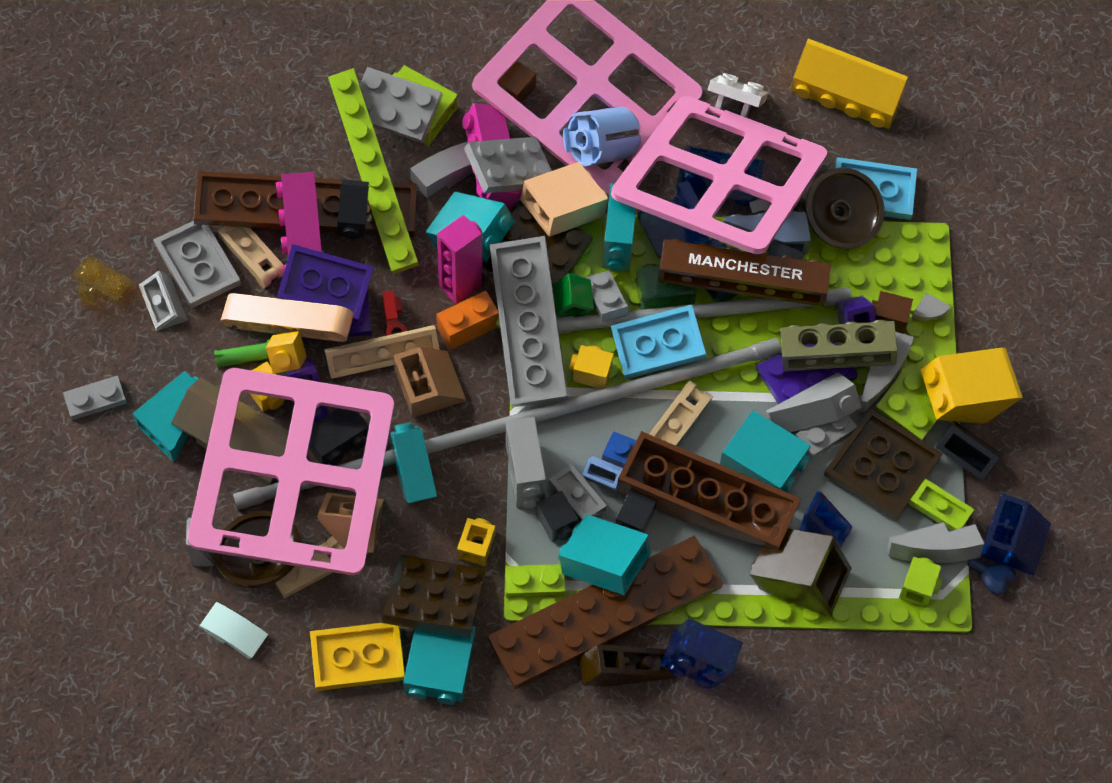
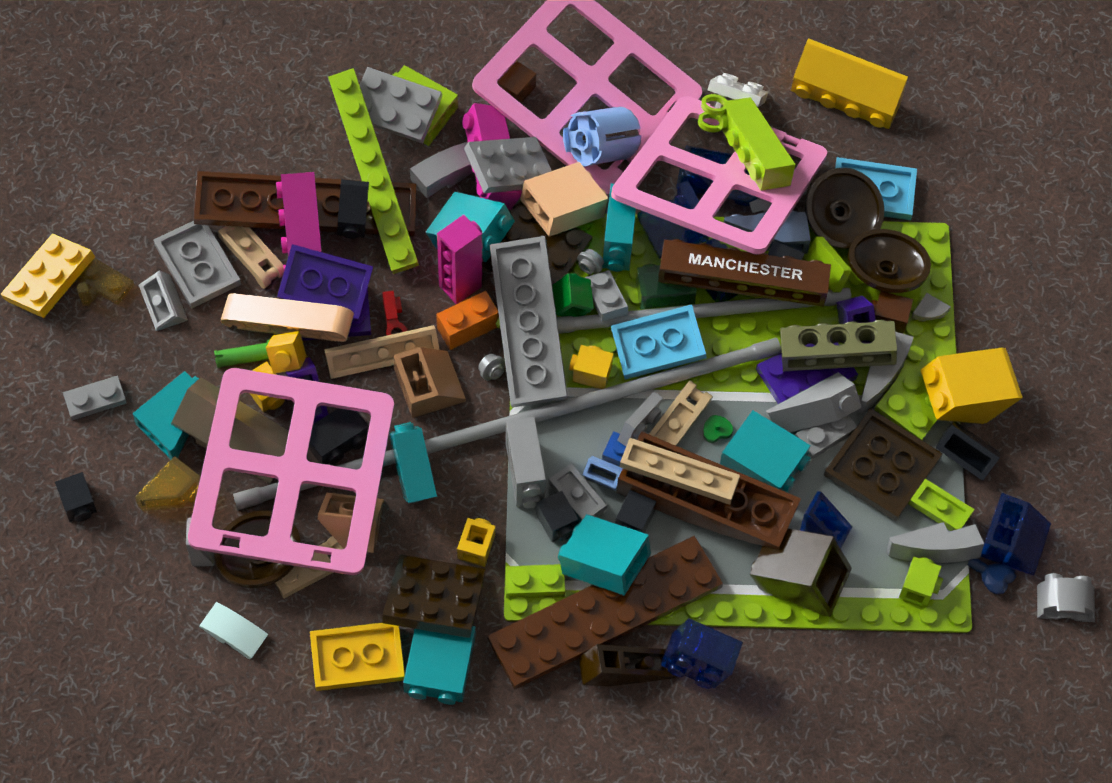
(48, 275): none -> yellow plate
(76, 497): none -> black brick
(169, 488): none -> clear yellow slope
(491, 367): none -> light grey plate
(590, 262): none -> light grey plate
(638, 421): none -> light grey plate
(679, 471): none -> tan plate
(717, 428): none -> green piece
(751, 139): none -> lime hinge
(823, 251): none -> lime tile
(889, 261): none -> dark brown dish
(1066, 598): none -> light grey cylinder

